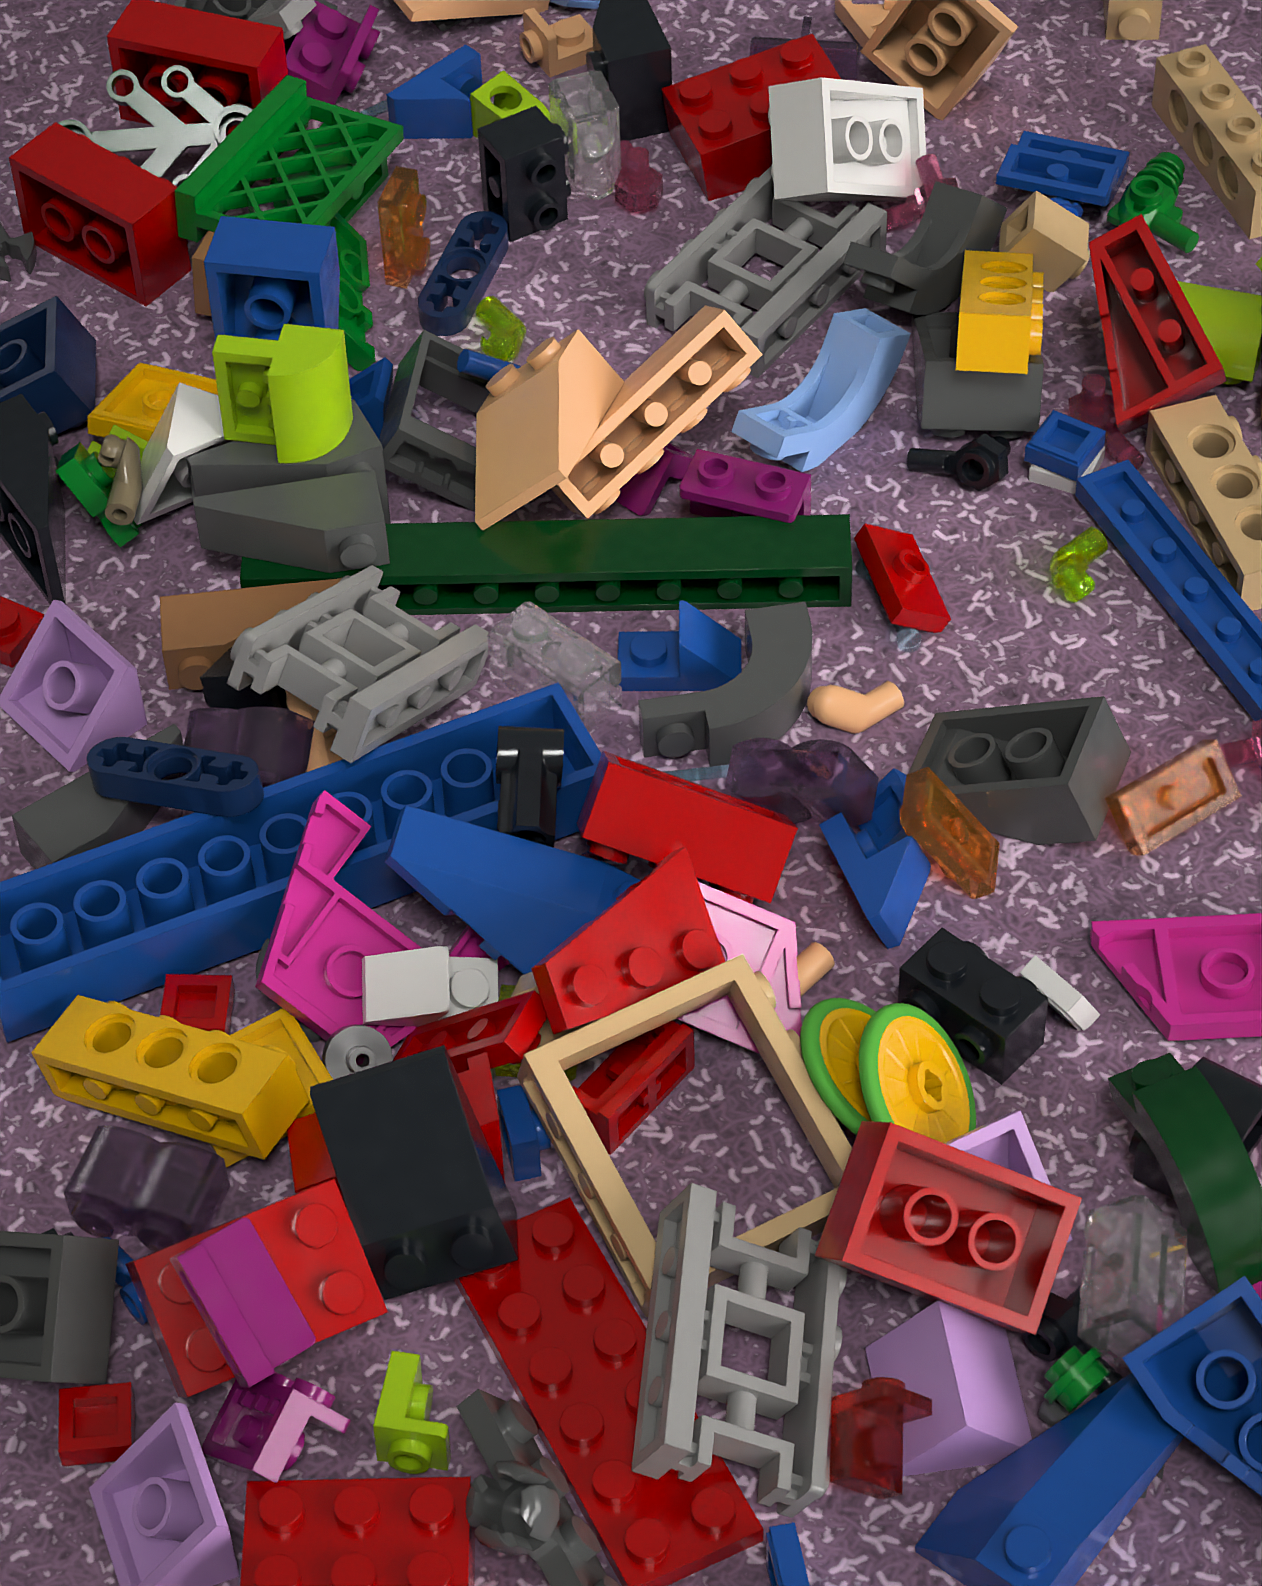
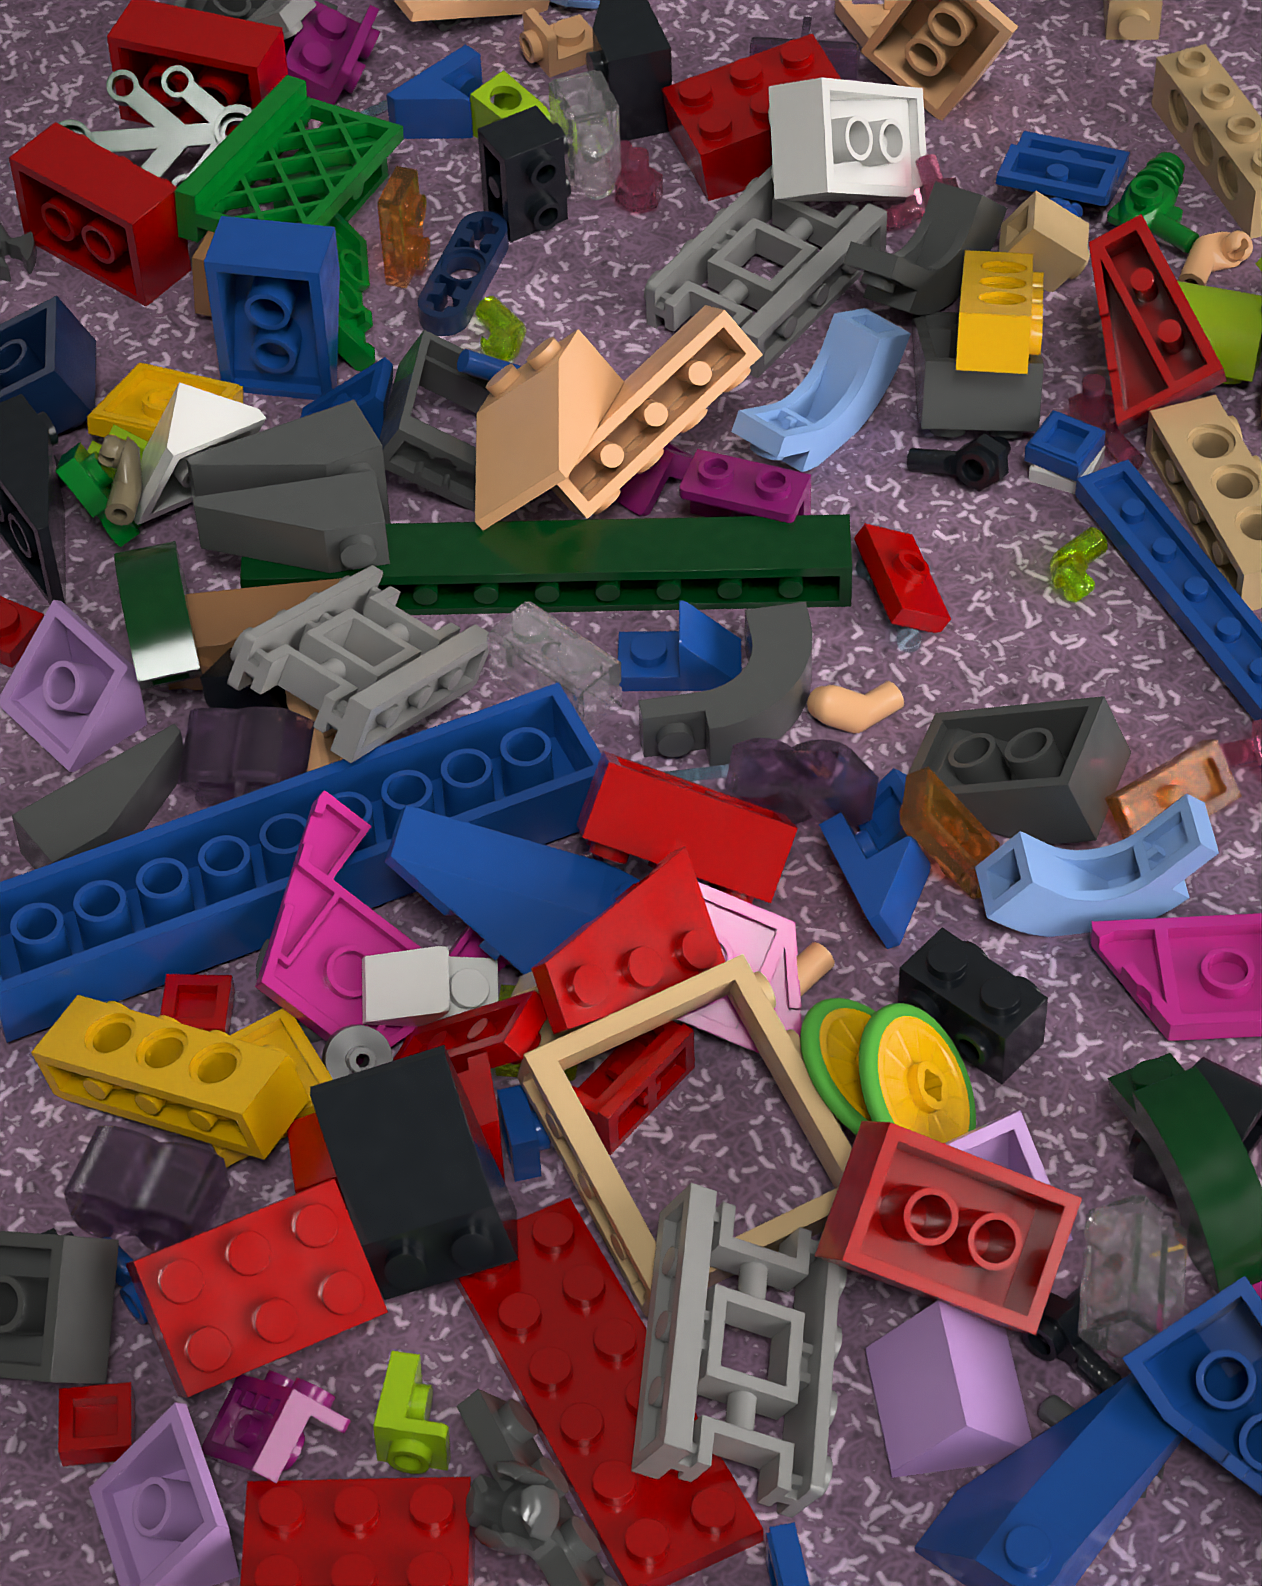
(157, 615): none -> dark green arch
(214, 784): dark blue beam -> none
(243, 1301): magenta panel -> none
(285, 390): lime brick -> none
(529, 773): black piece -> none
(869, 1435): clear red bracket -> none
(1060, 994): white tile -> none
(1063, 890): none -> light blue arch
(1075, 1377): green plate -> none
(1215, 253): none -> light nougat arm

